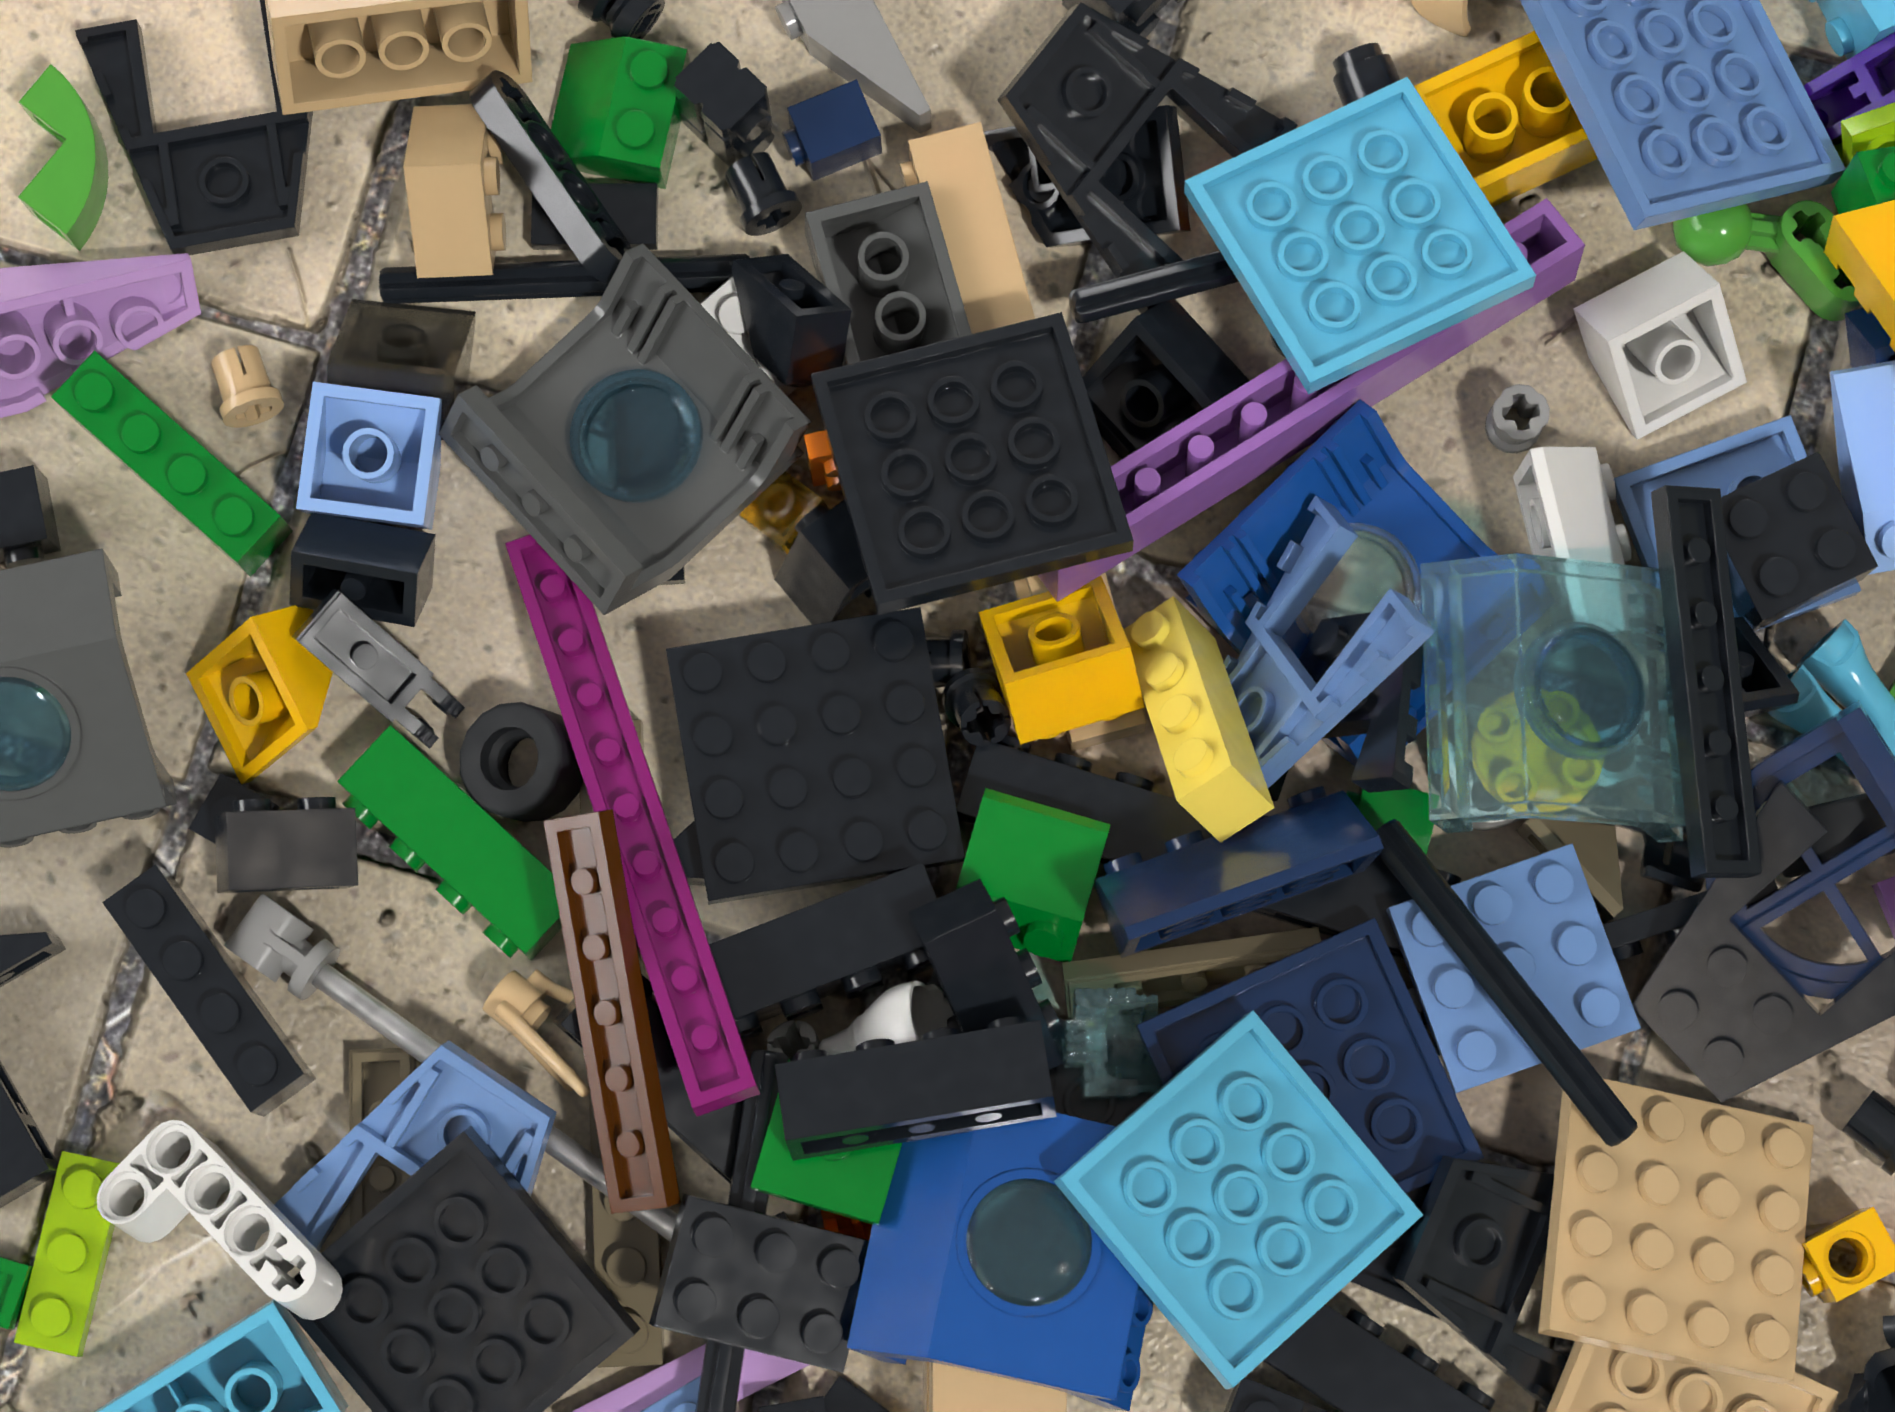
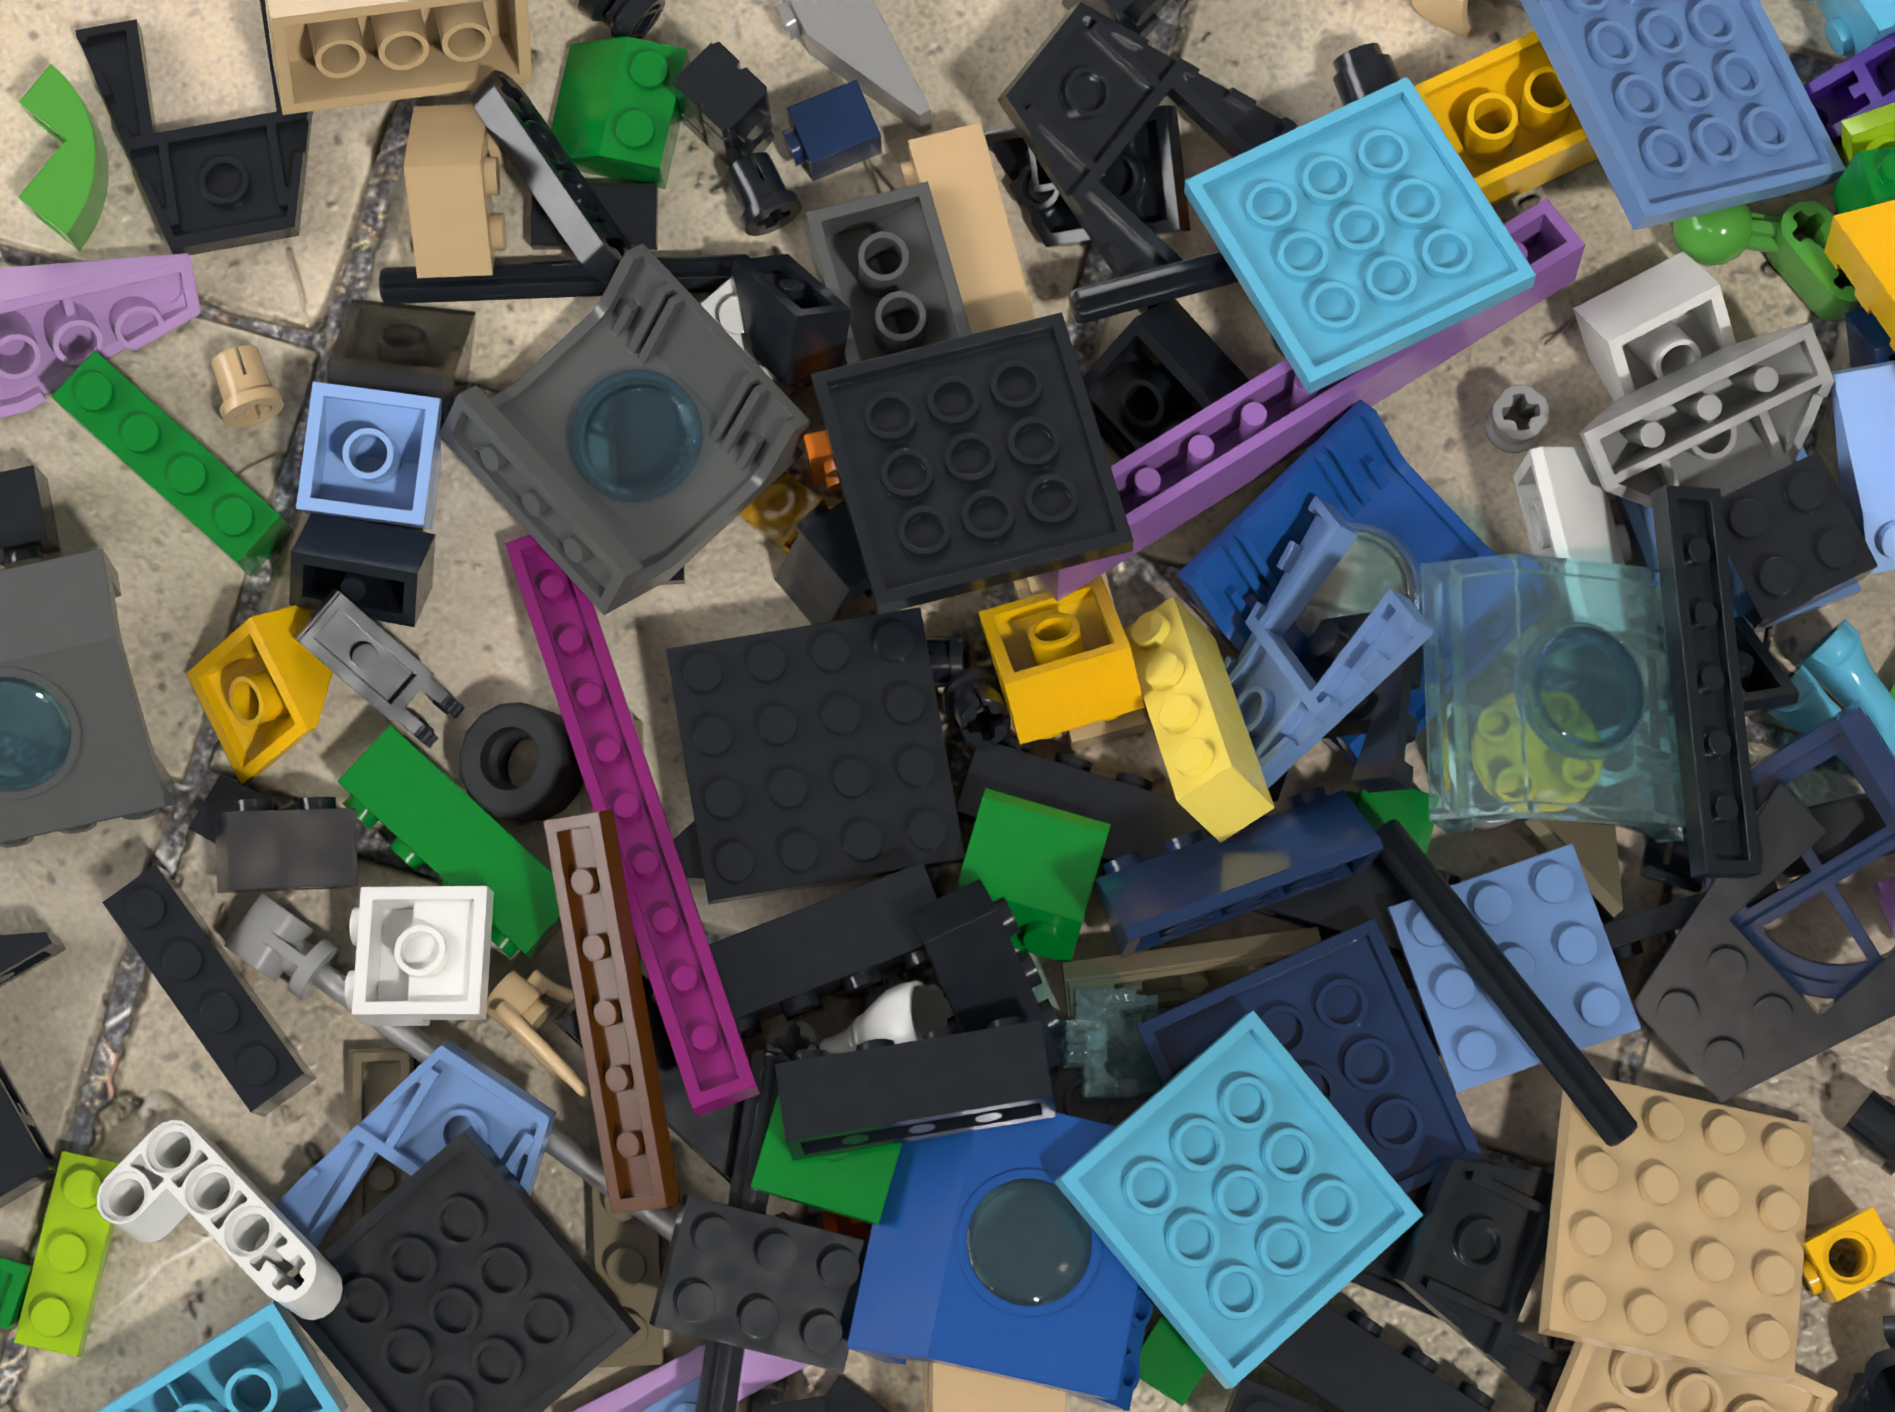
(420, 954): none -> white plate
(1169, 1362): none -> green brick
(1713, 419): none -> light grey wedge

